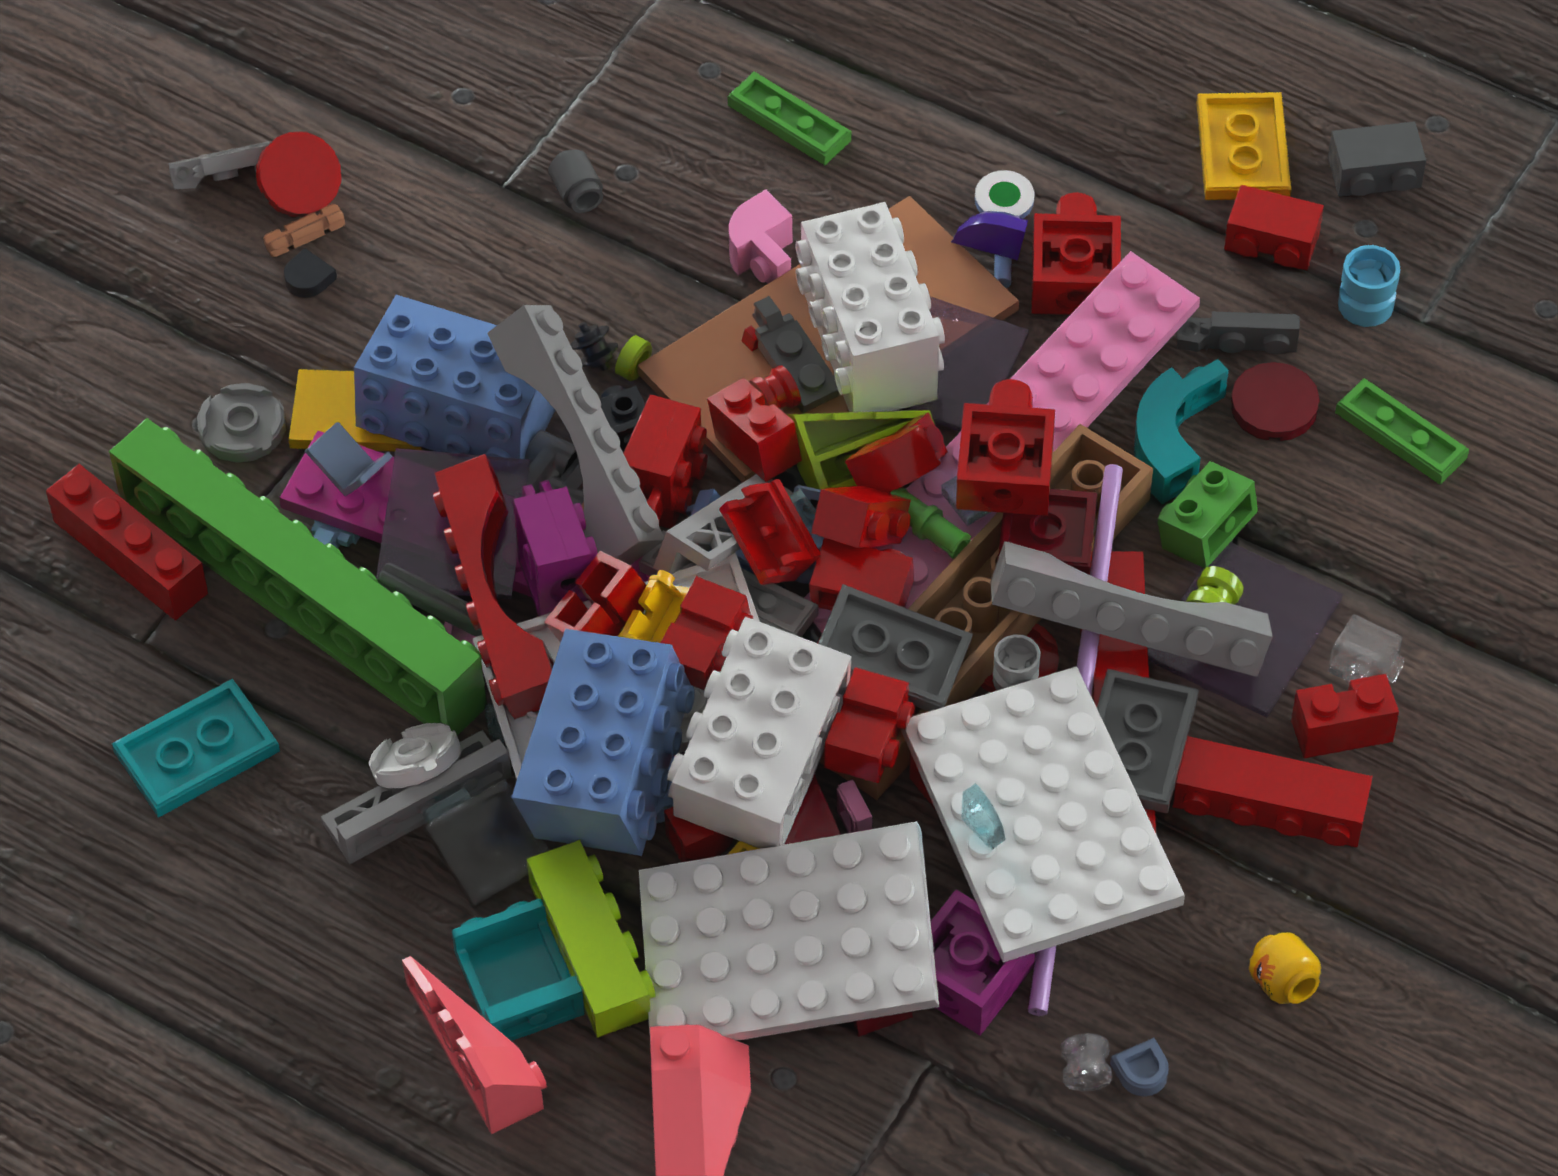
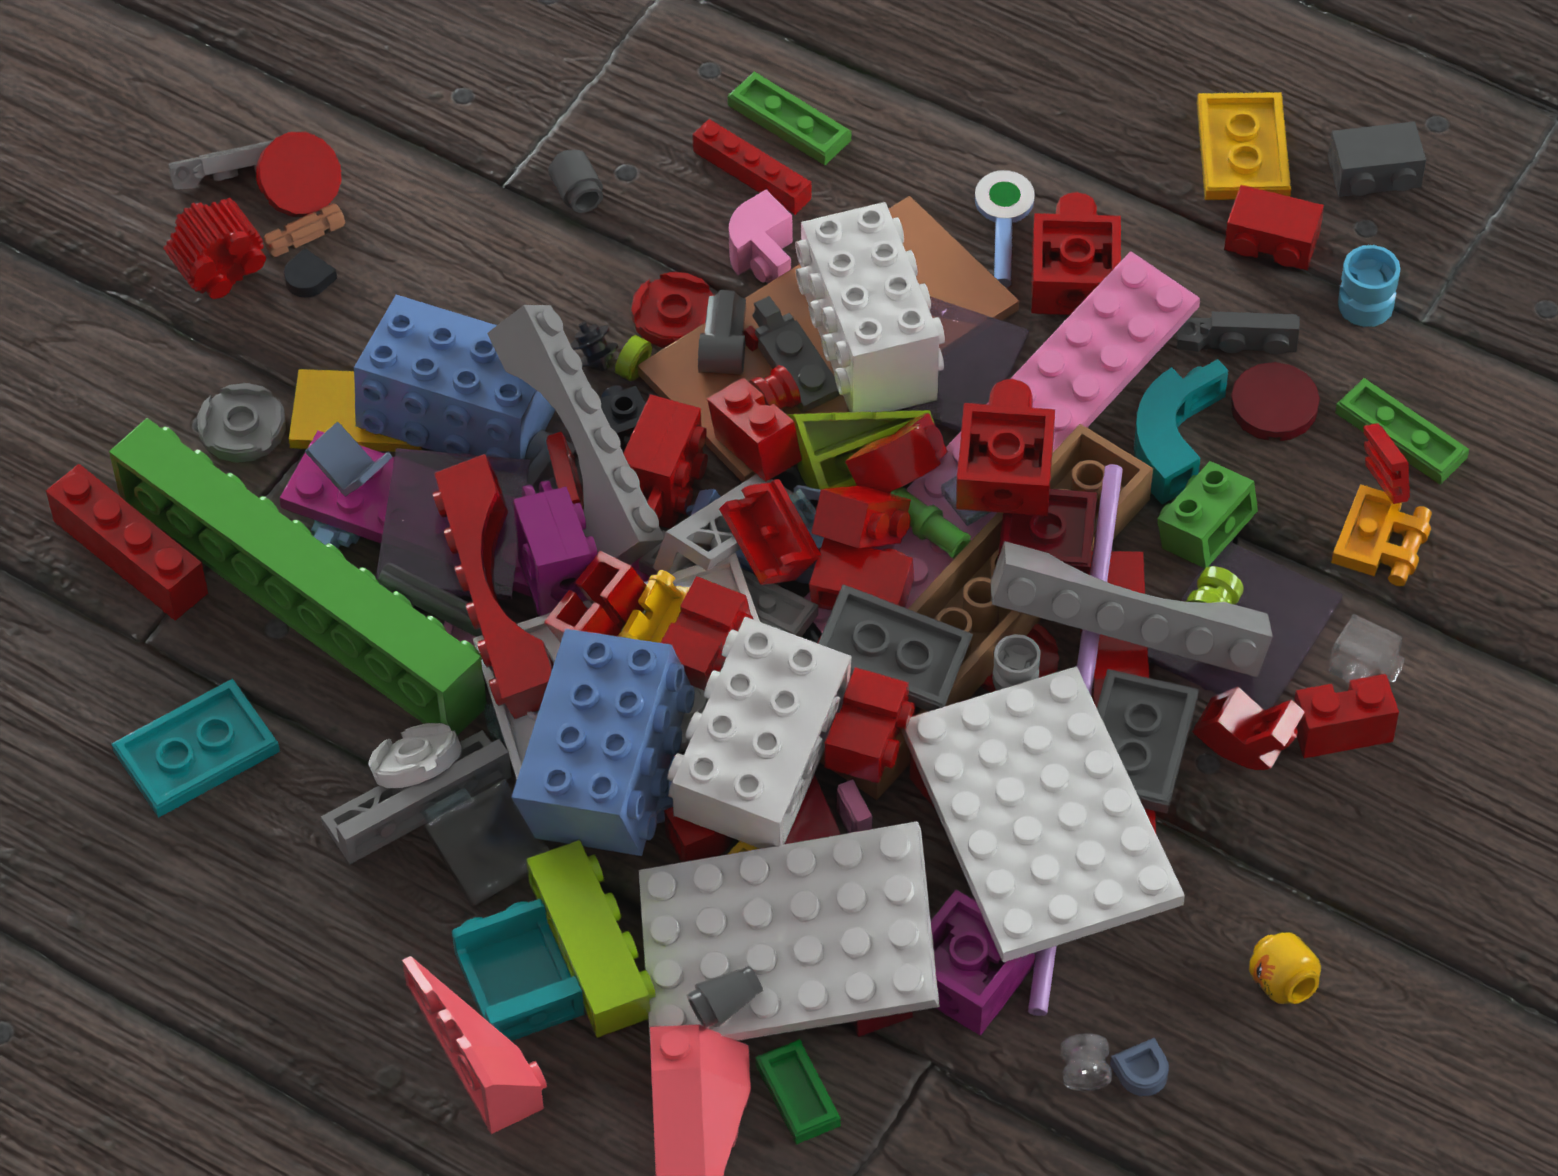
(215, 247): none -> red brick
(565, 467): none -> red tile
(670, 307): none -> red tile
(723, 343): none -> dark grey piece
(723, 996): none -> dark grey cone
(752, 166): none -> red piece
(798, 1091): none -> green tile
(982, 817): clear light blue tile -> none
(993, 233): dark purple brick -> none
(1246, 732): none -> red brick
(1272, 792): red brick -> none
(1367, 532): none -> light orange plate
(1385, 461): none -> red tile

